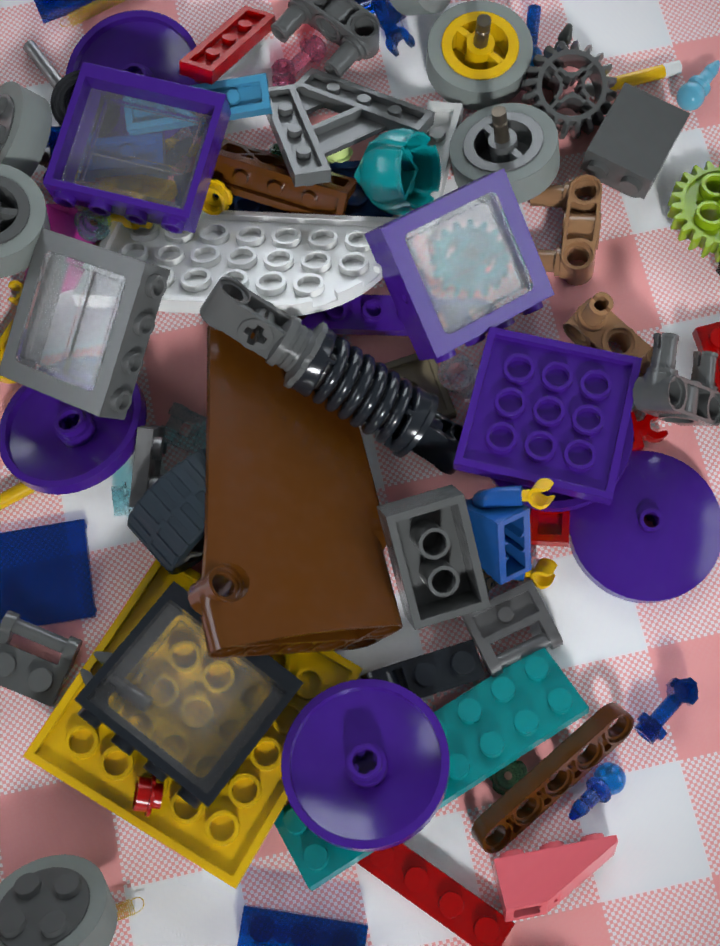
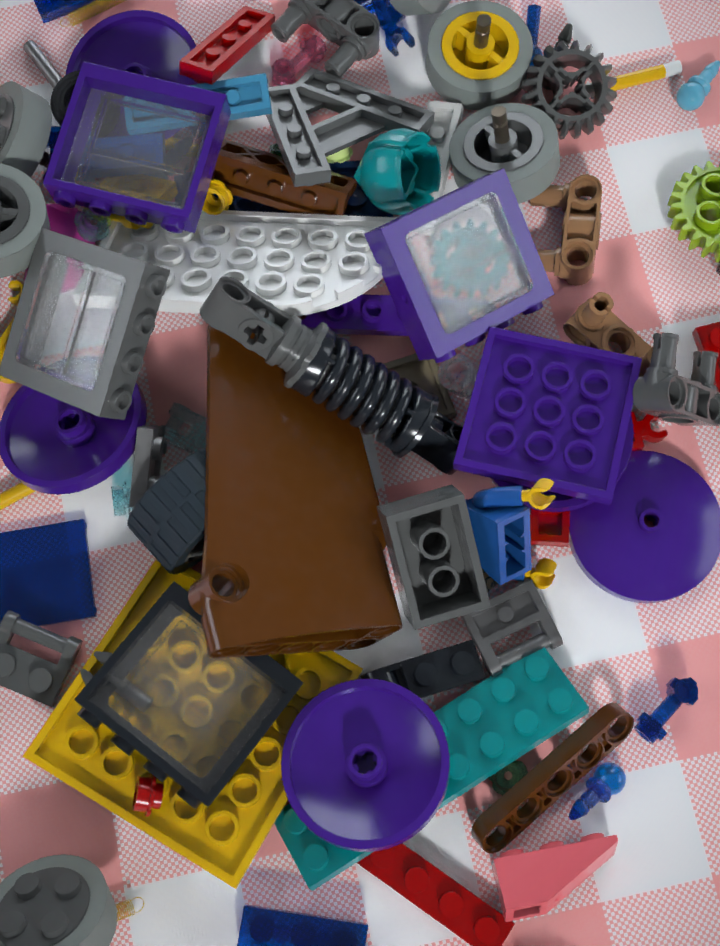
(634, 141): dark grey brick -> none

